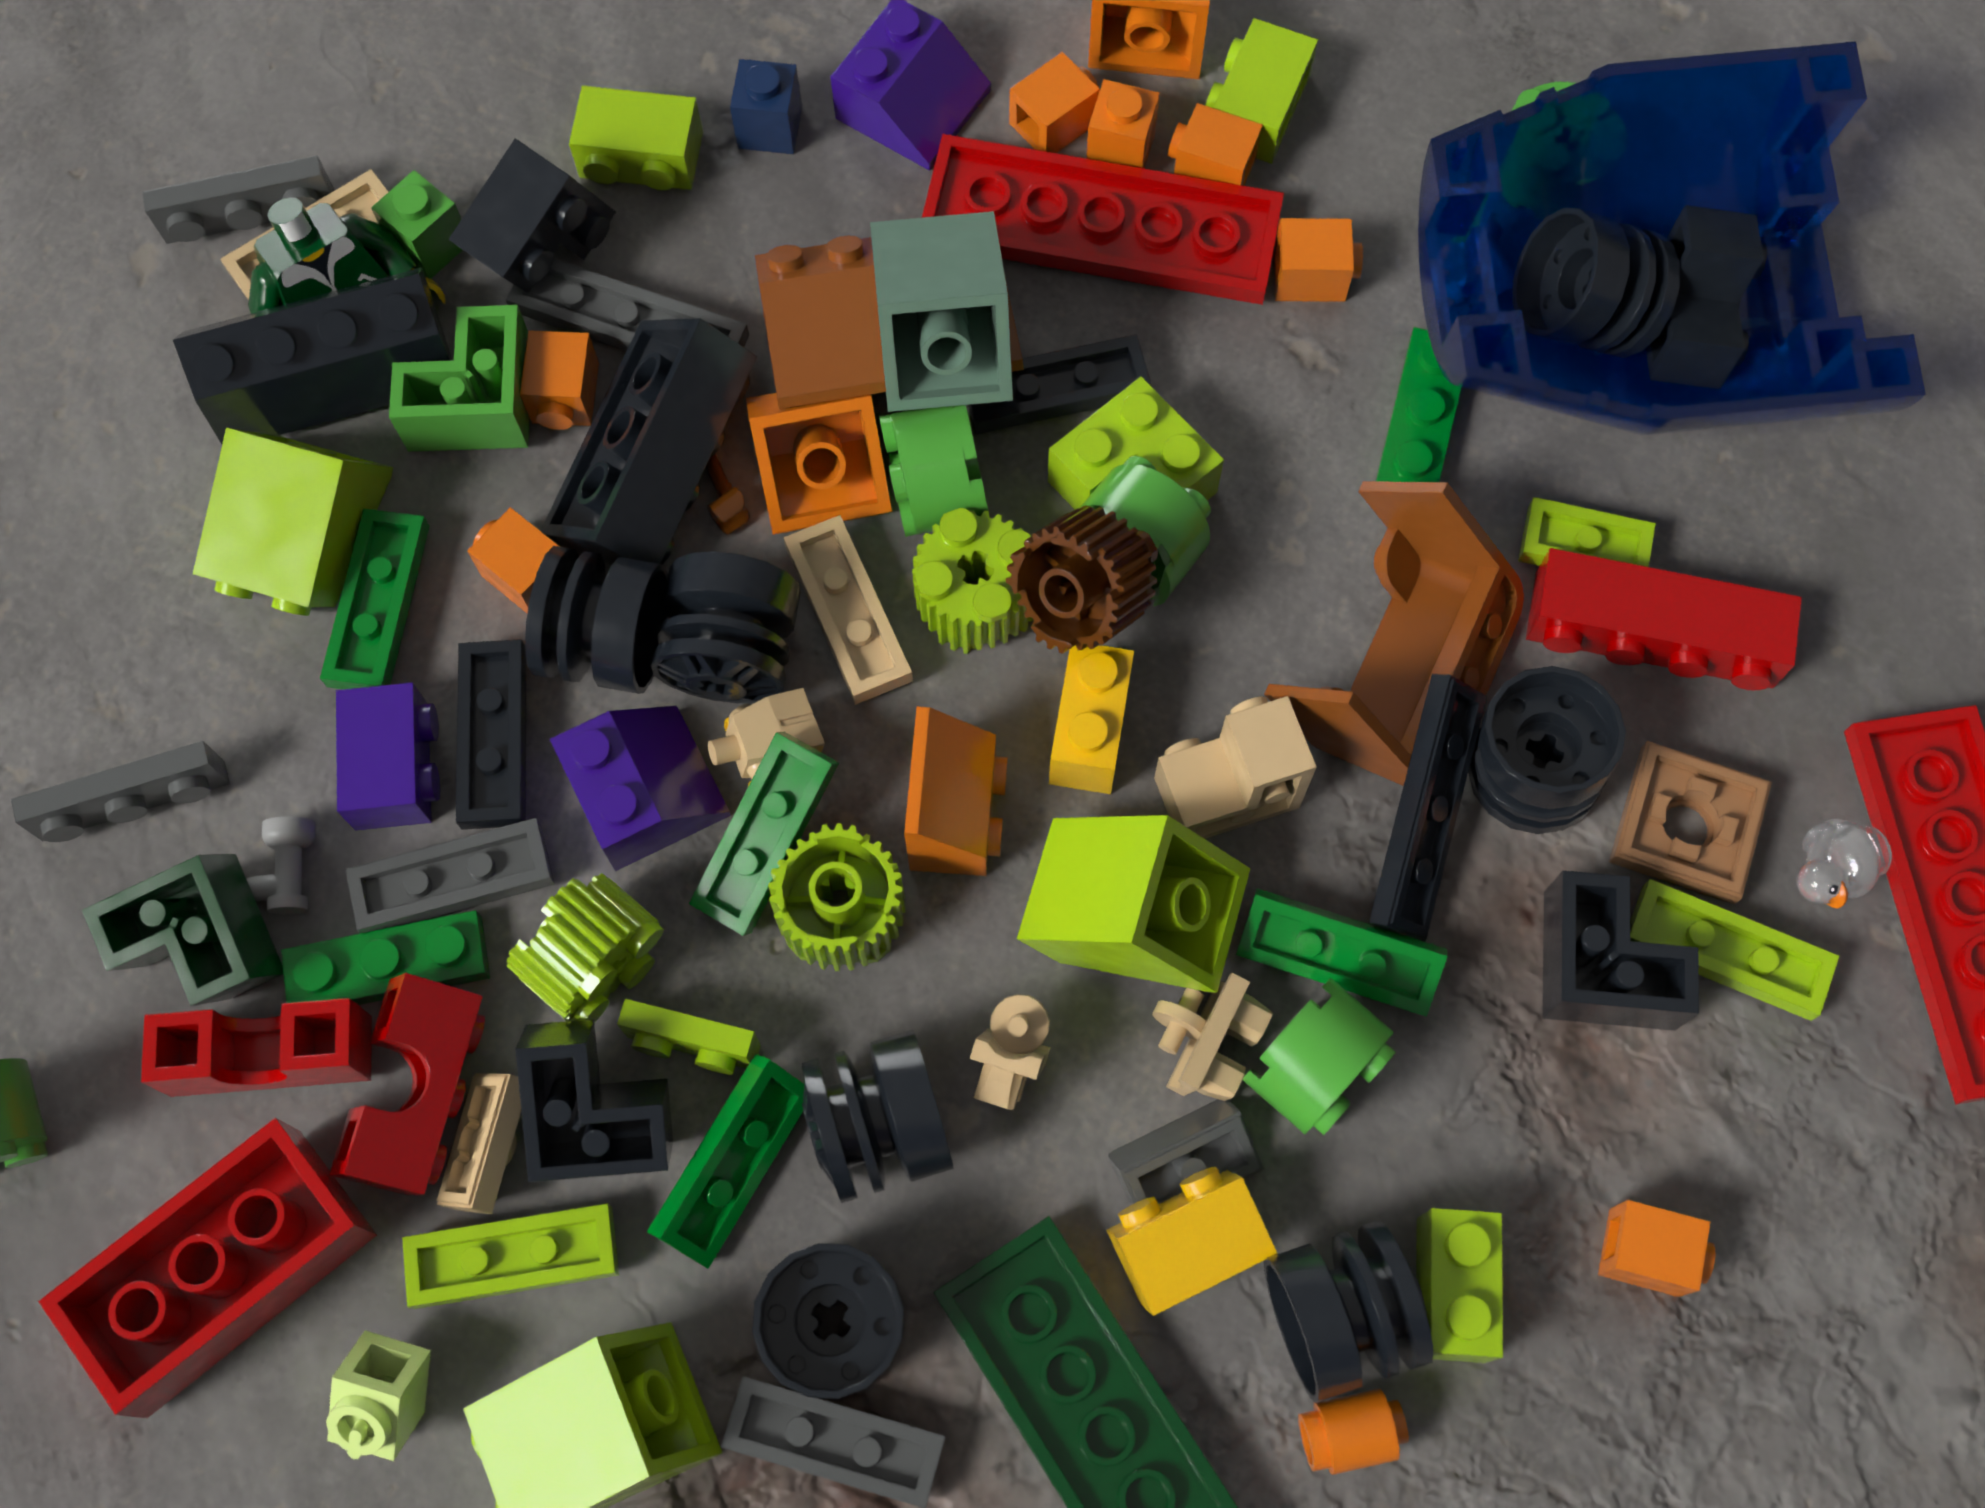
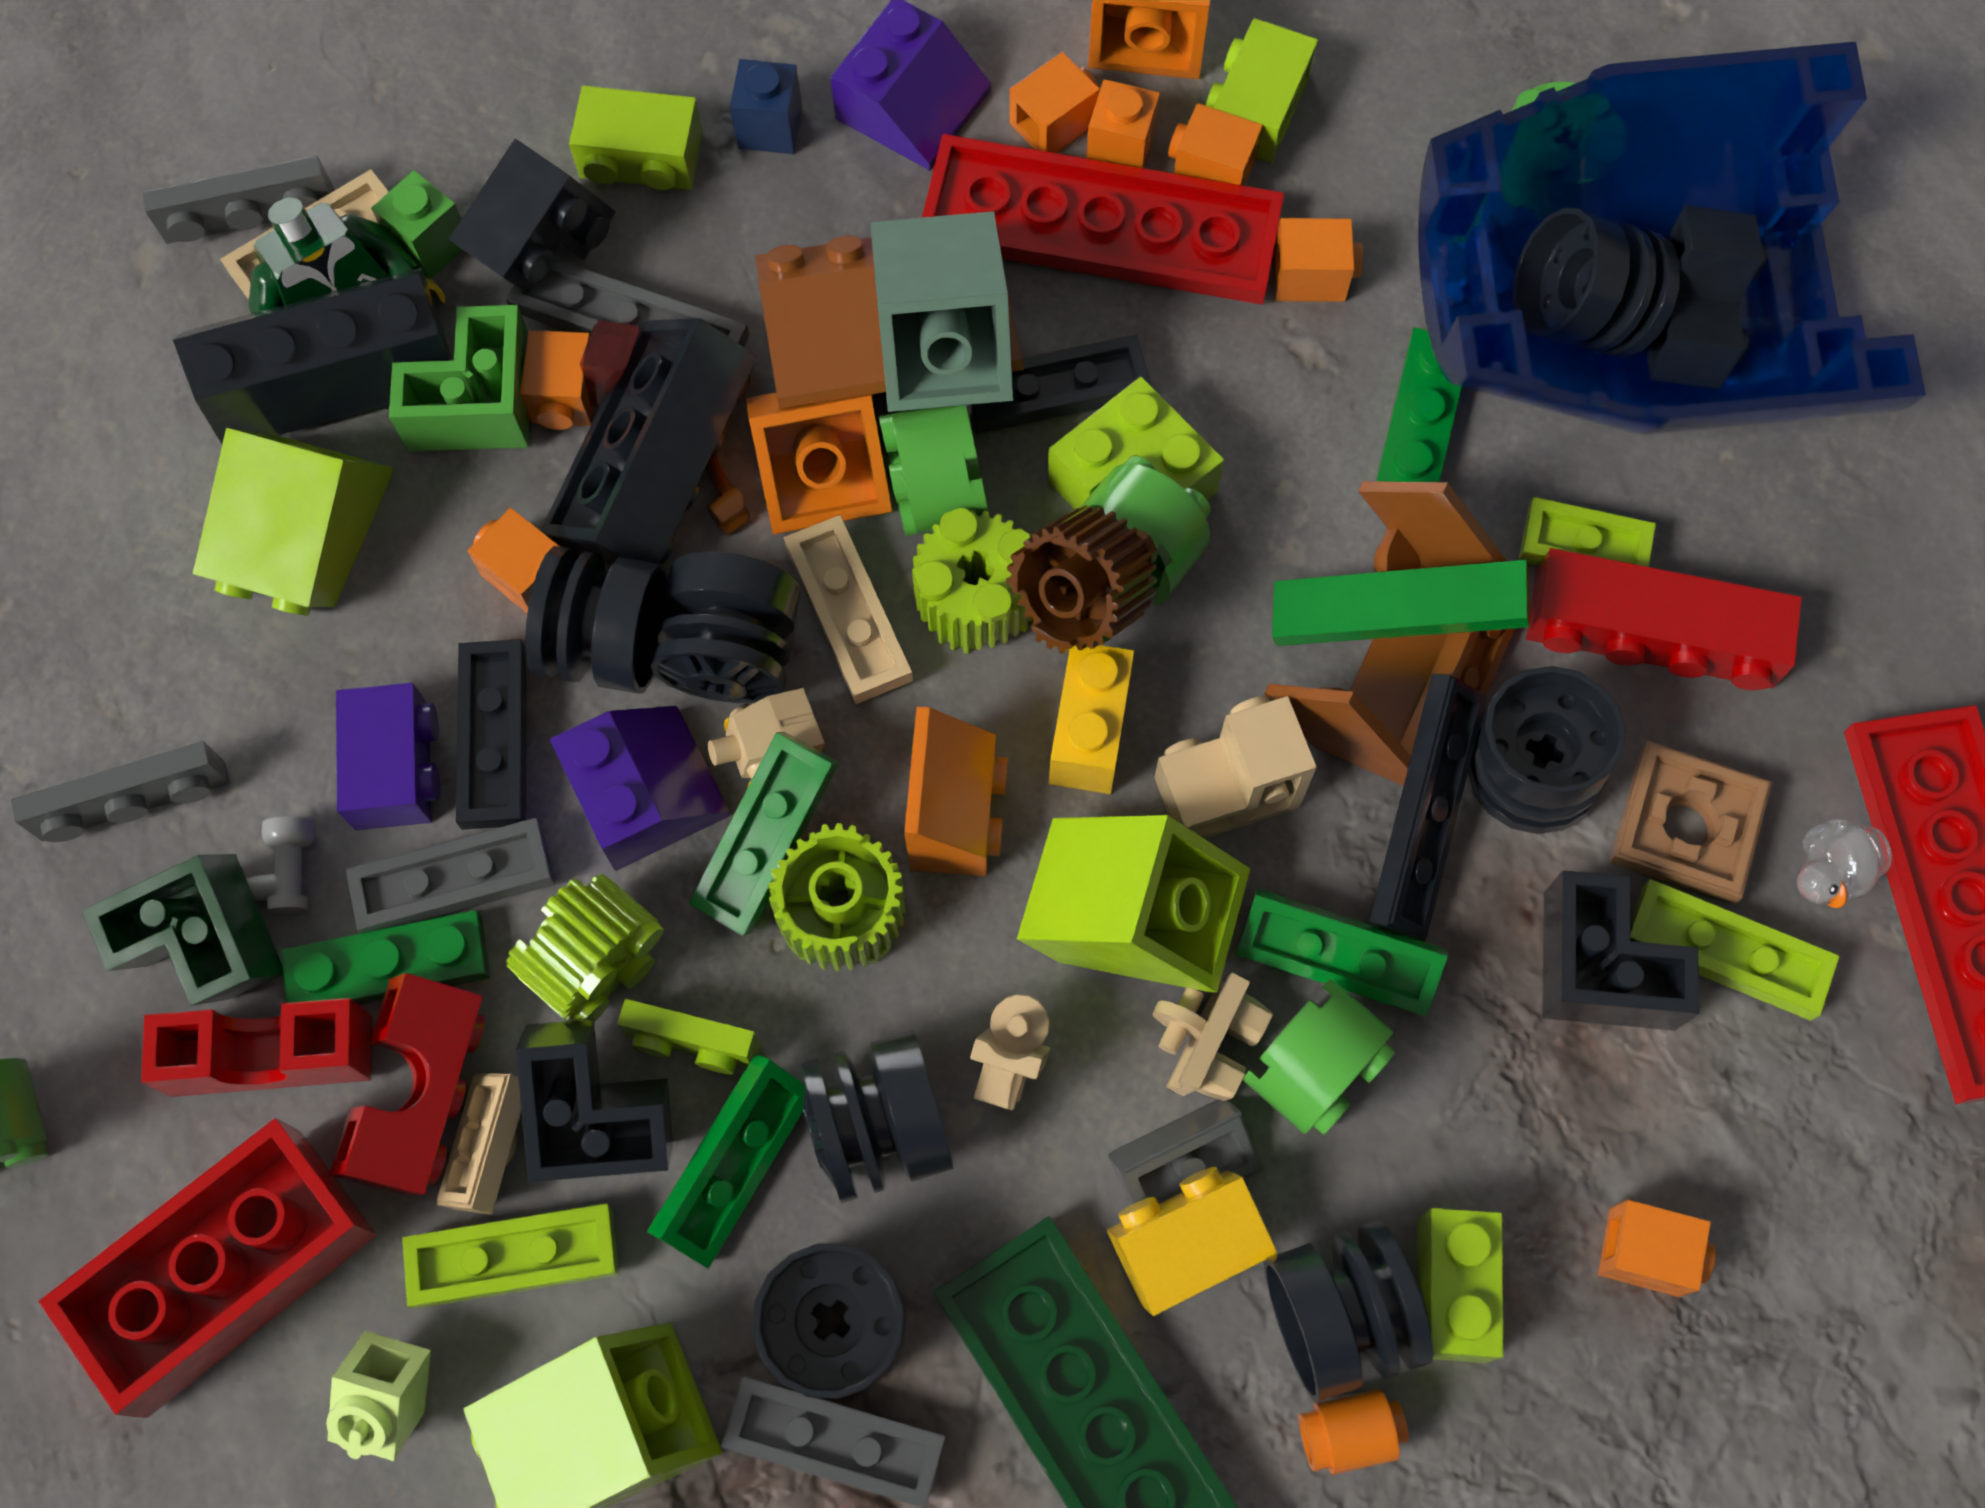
(375, 600): green plate -> none
(606, 357): none -> clear red slope
(1402, 603): none -> green tile

